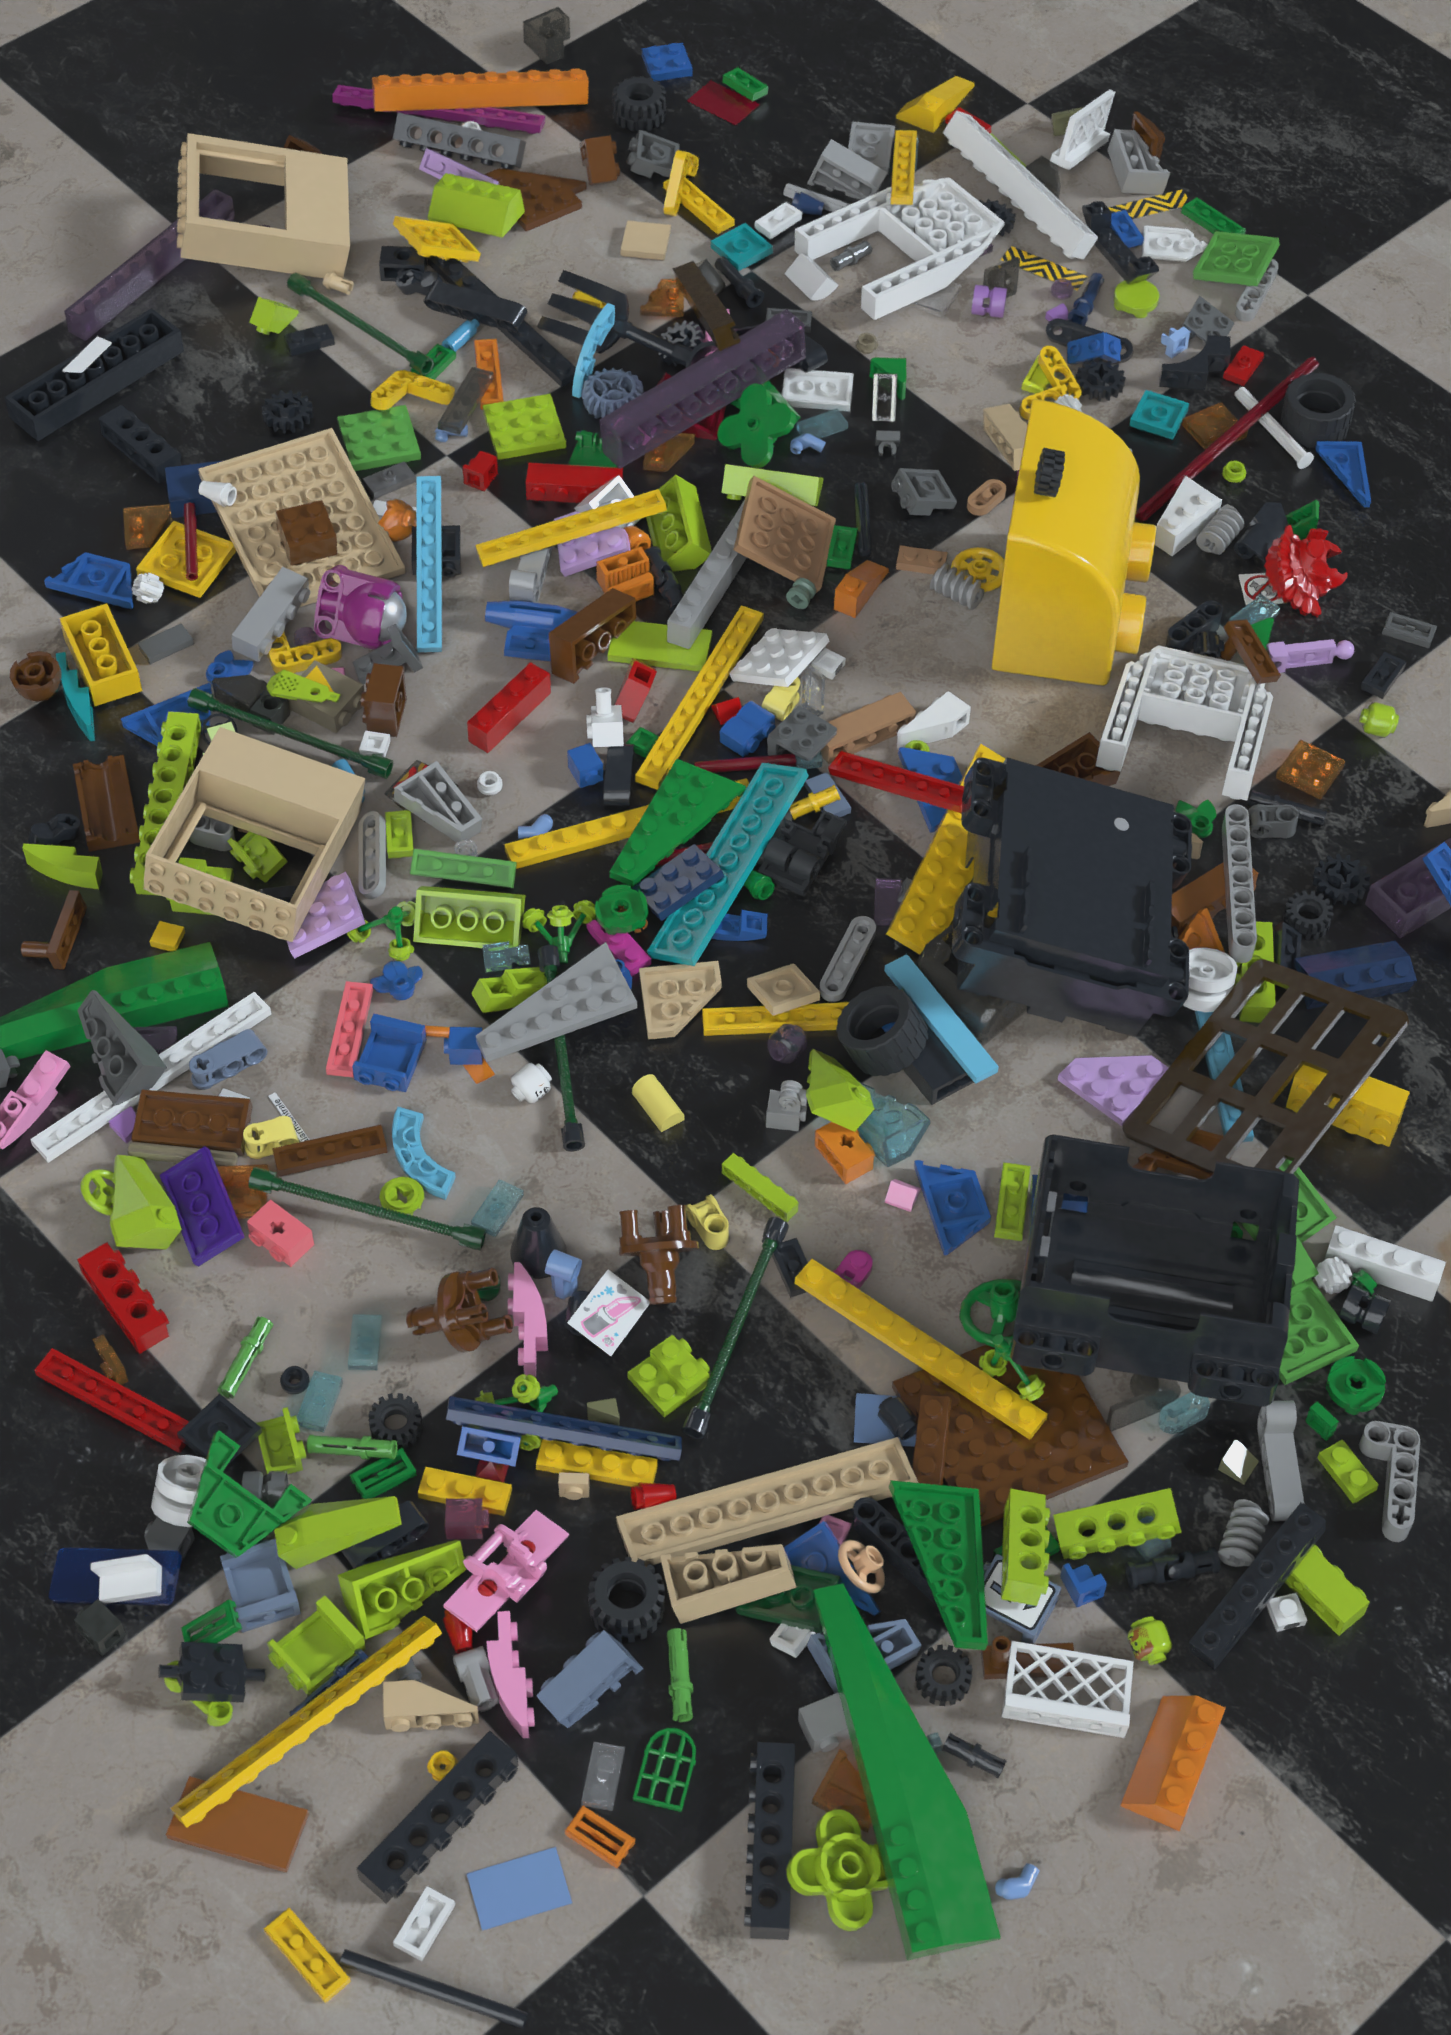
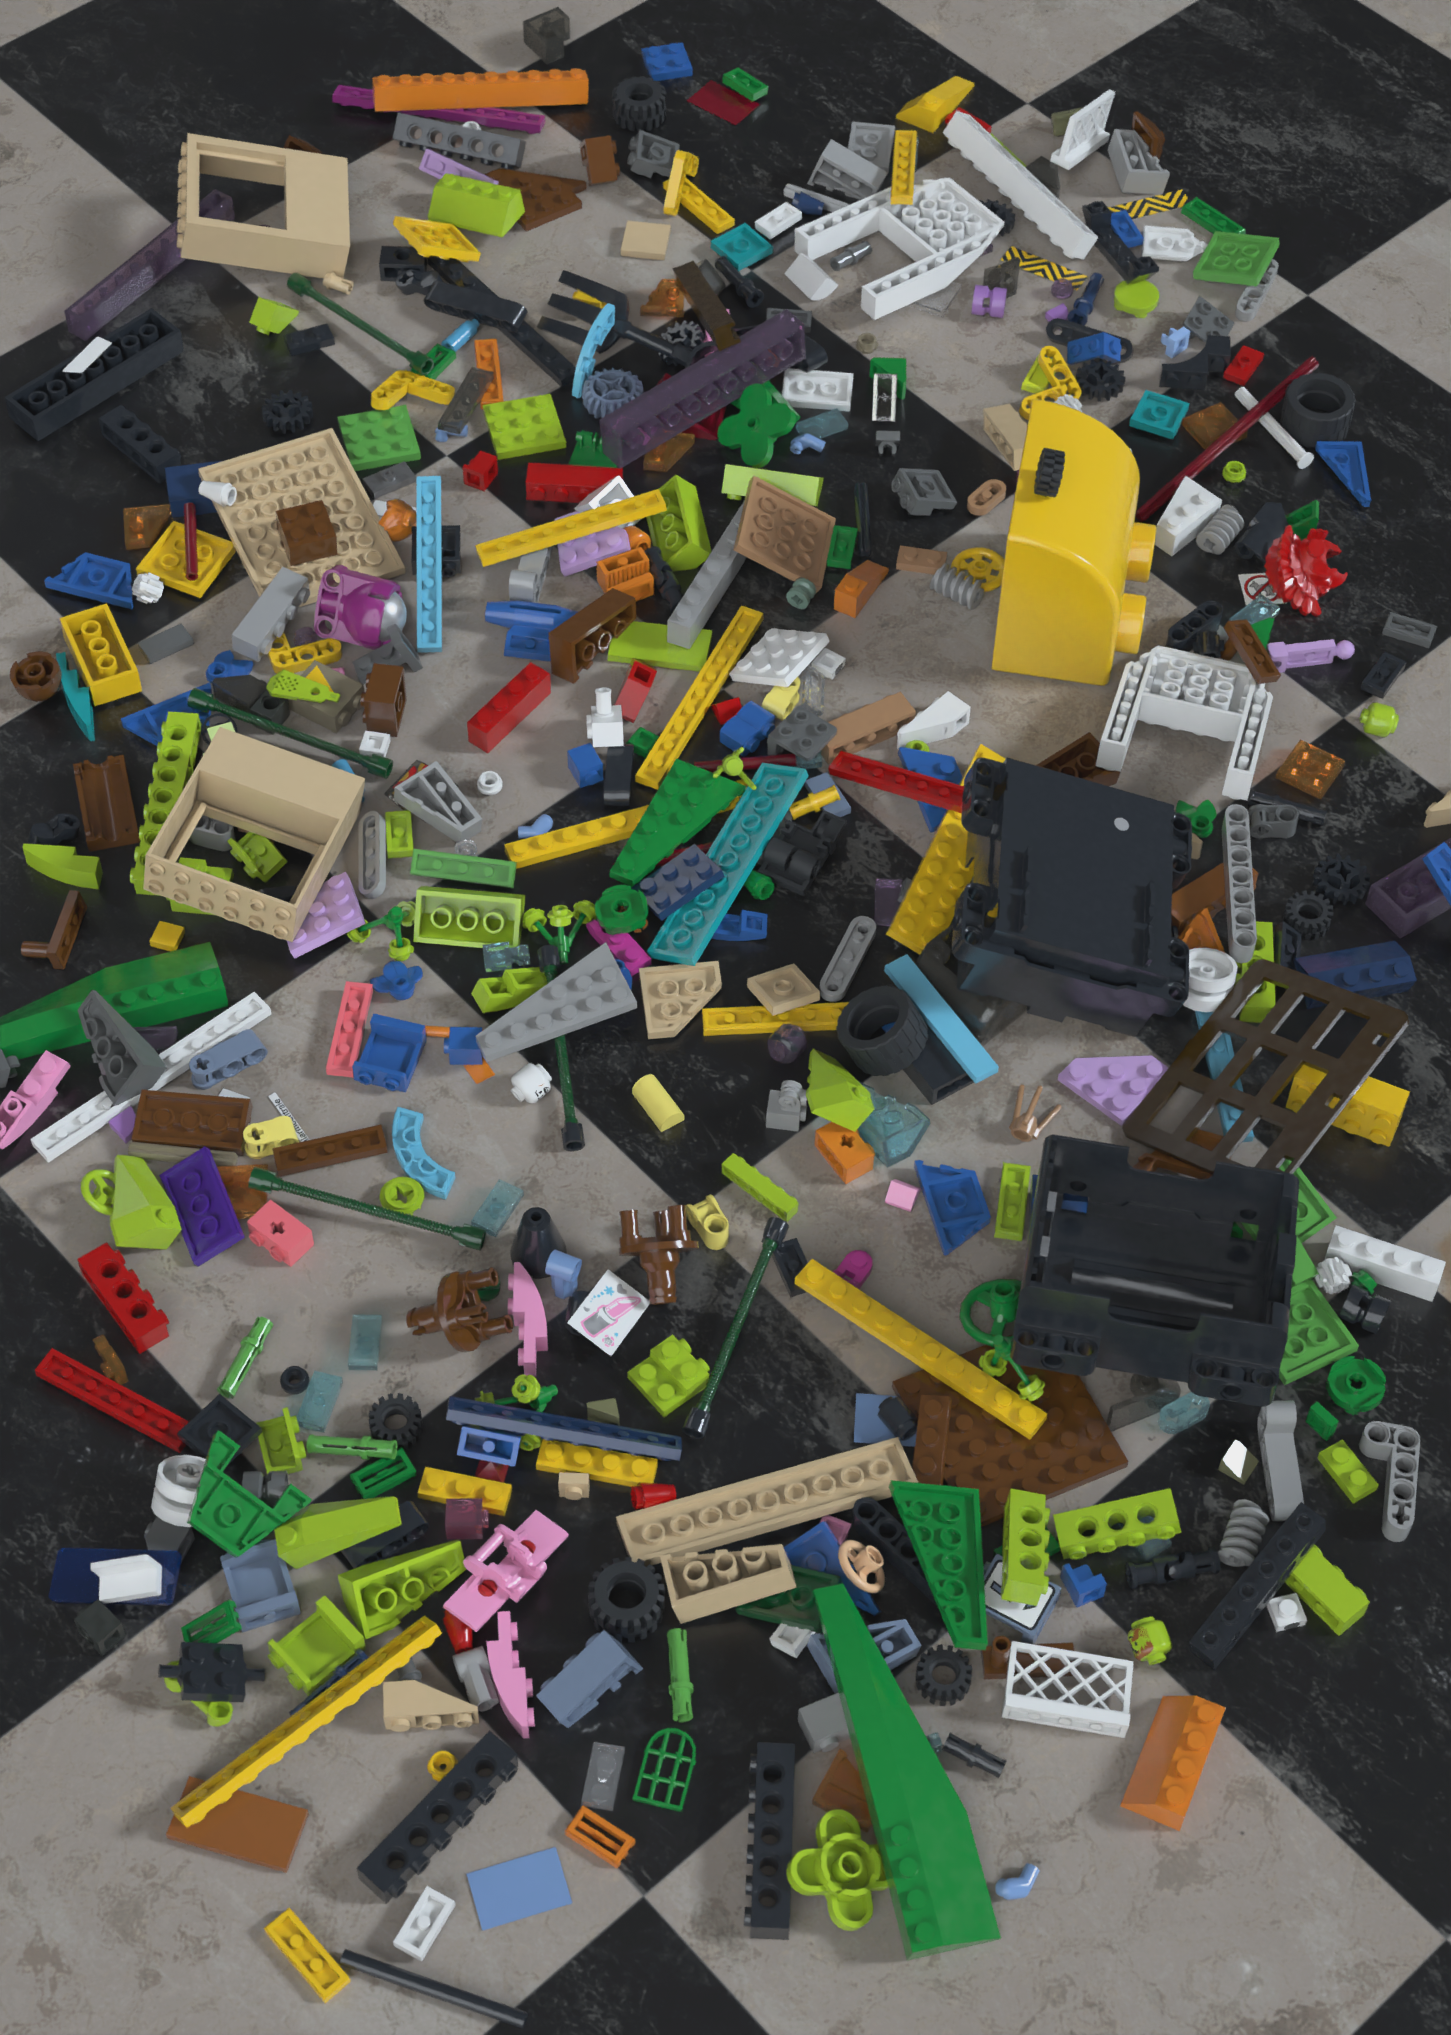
(733, 766): none -> lime plant
(1025, 1126): none -> medium nougat plant

